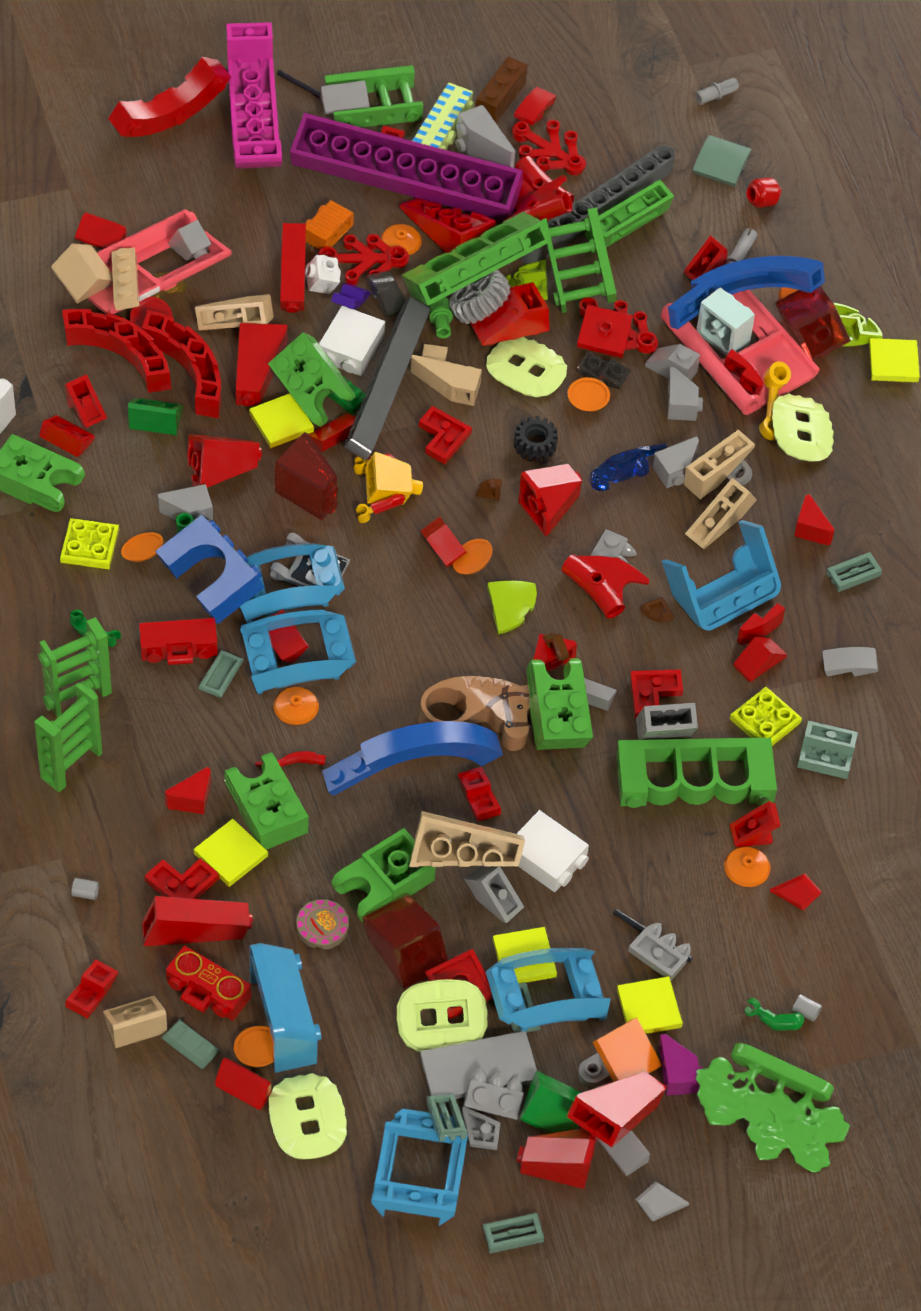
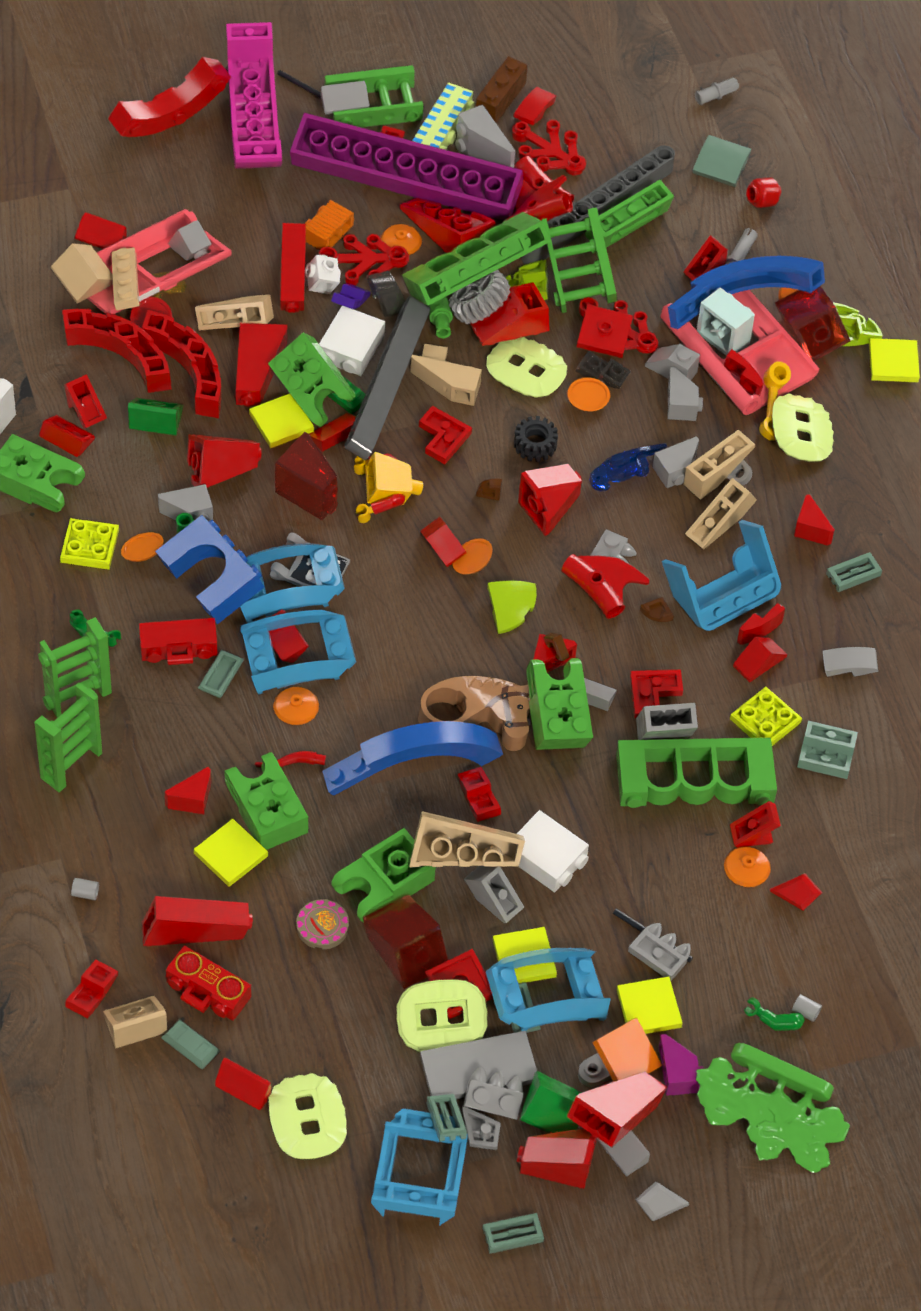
(187, 885): red plate -> none
(254, 1046): orange piece -> none
(285, 1006): dark azure windscreen -> none

